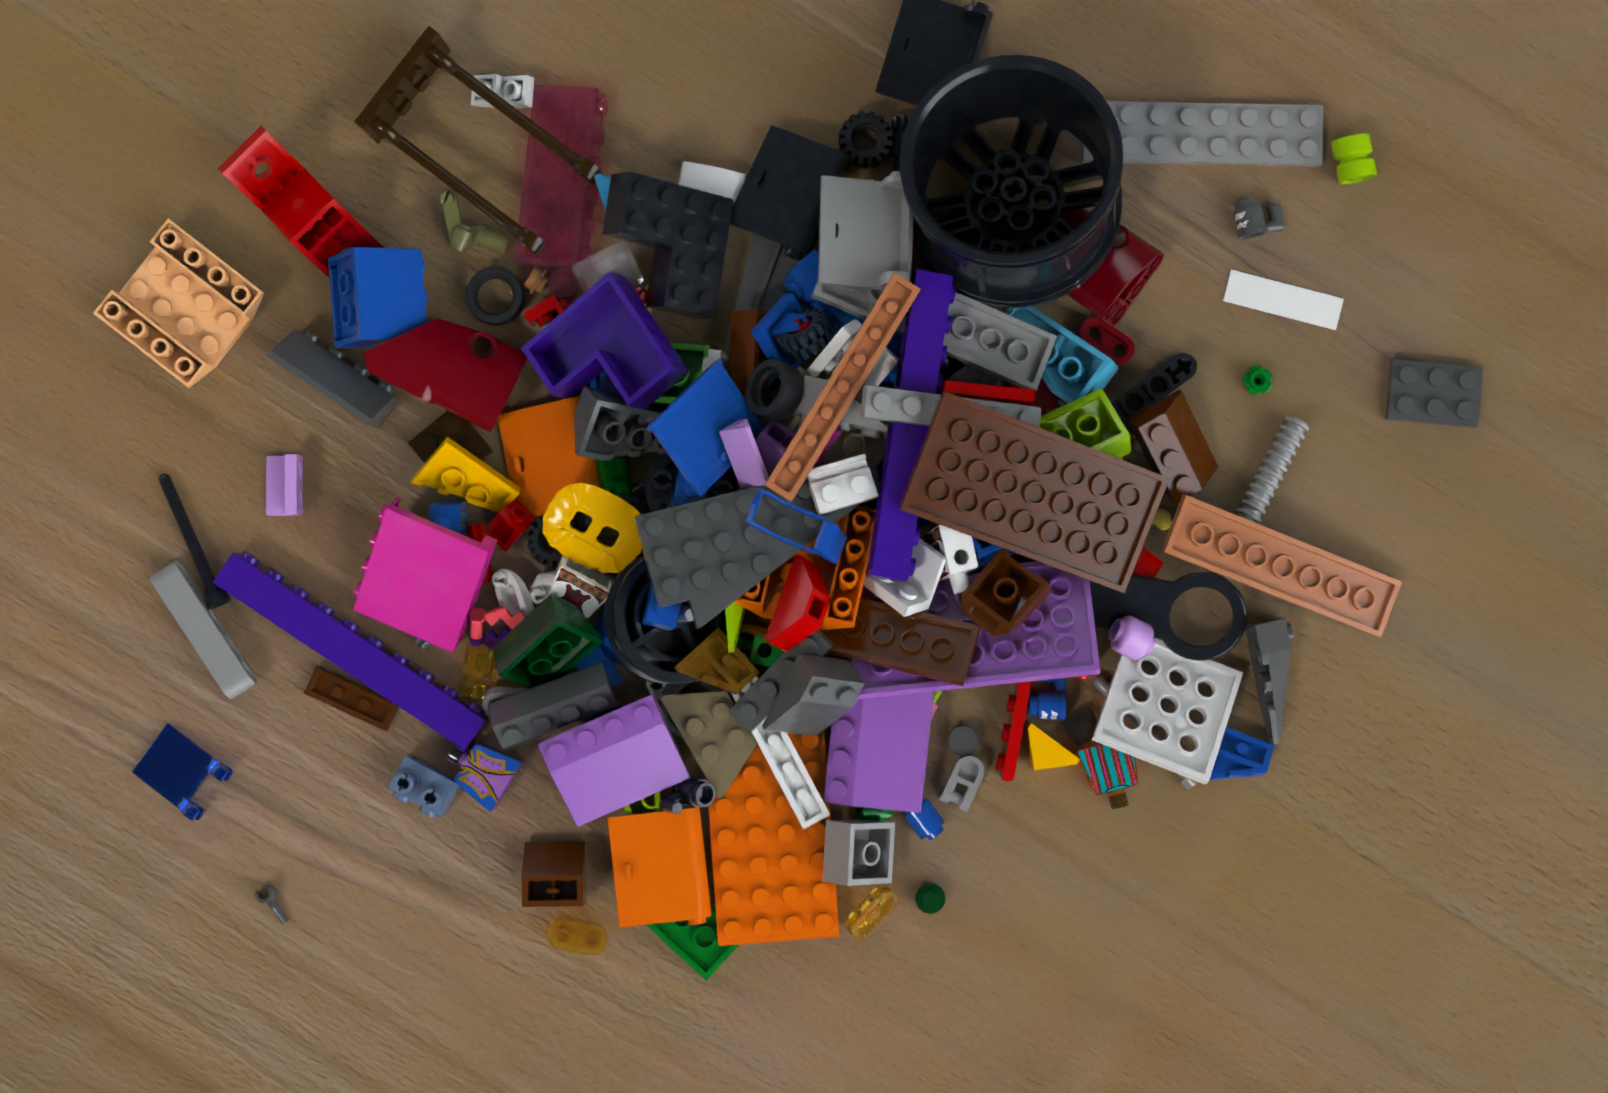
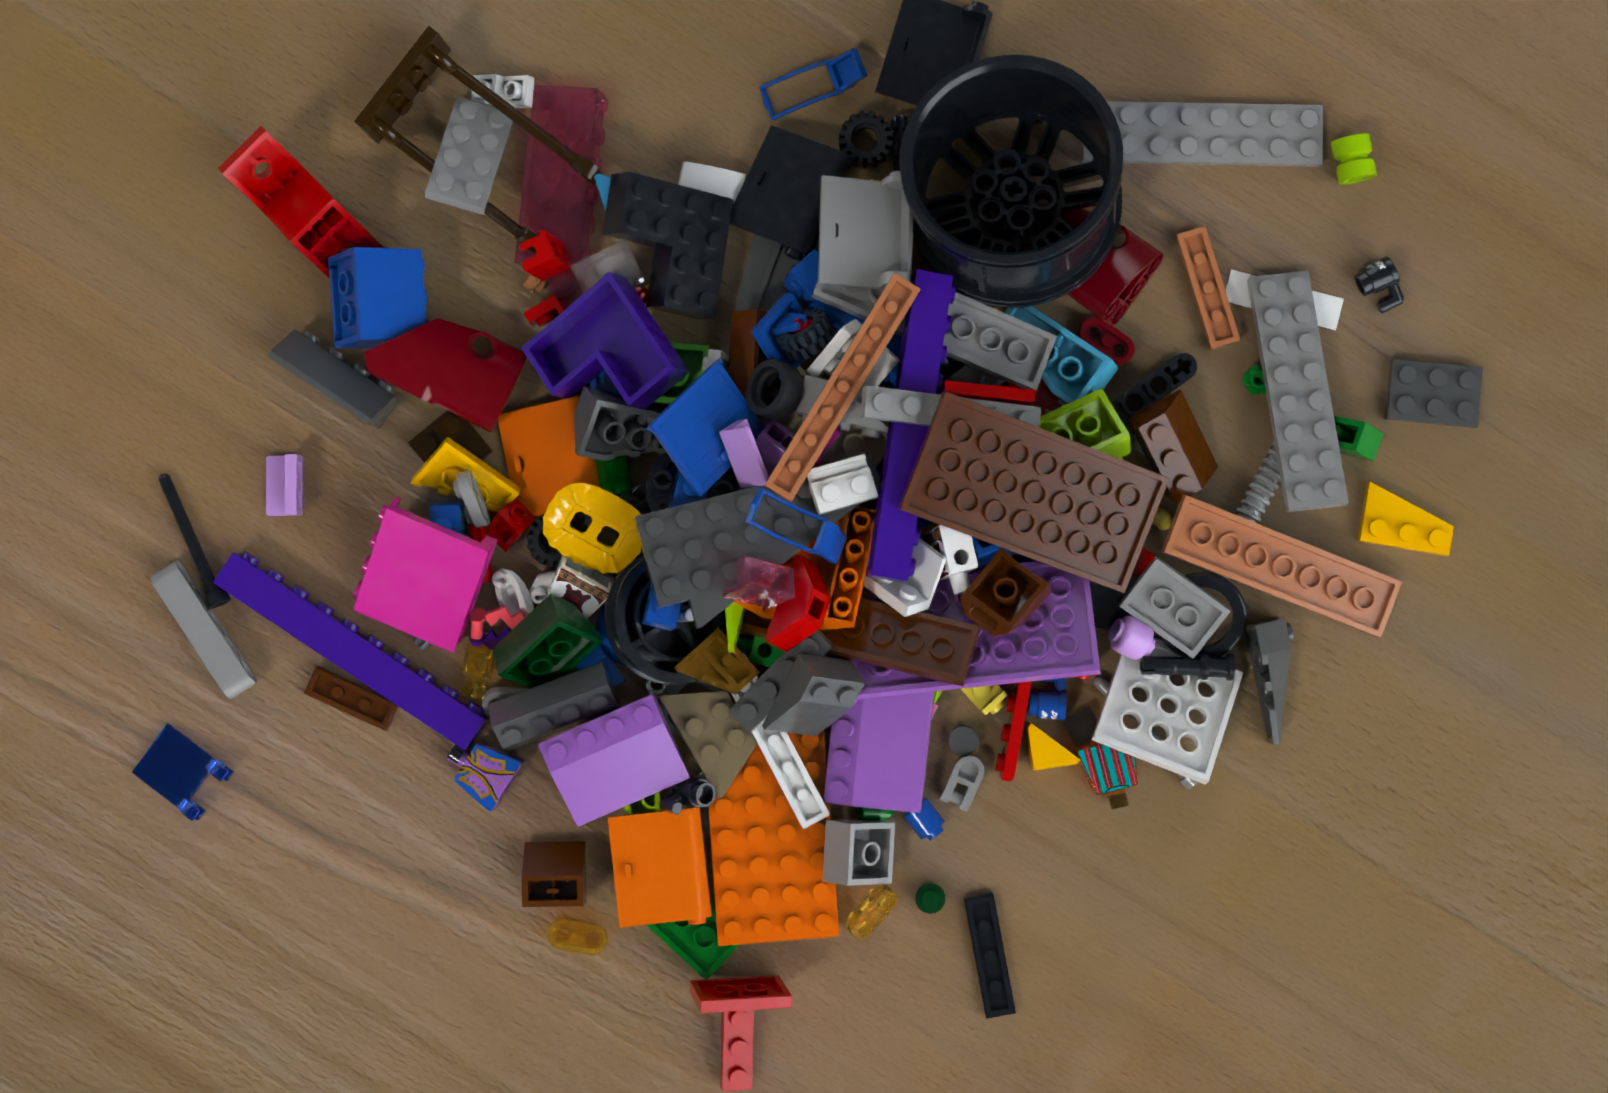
(182, 306): light nougat slope -> none
(271, 901): dark grey hand -> none
(424, 785): sand blue brick -> none
(464, 235): olive pin -> none
(468, 489): none -> light grey plate
(469, 156): none -> light grey plate
(489, 274): black tyre -> none
(549, 259): none -> red hinge
(737, 1001): none -> piece
(761, 583): none -> clear pink panel
(844, 73): none -> blue piece
(986, 698): none -> light yellow bracket
(989, 955): none -> black tile
(1174, 607): none -> light grey plate
(1201, 666): none -> black pin
(1207, 288): none -> nougat plate
(1241, 756): blue wing -> none
(1251, 220): dark grey piece -> none
(1297, 391): none -> light grey plate
(1357, 438): none -> green slope
(1379, 277): none -> black piece
(1399, 524): none -> yellow wing

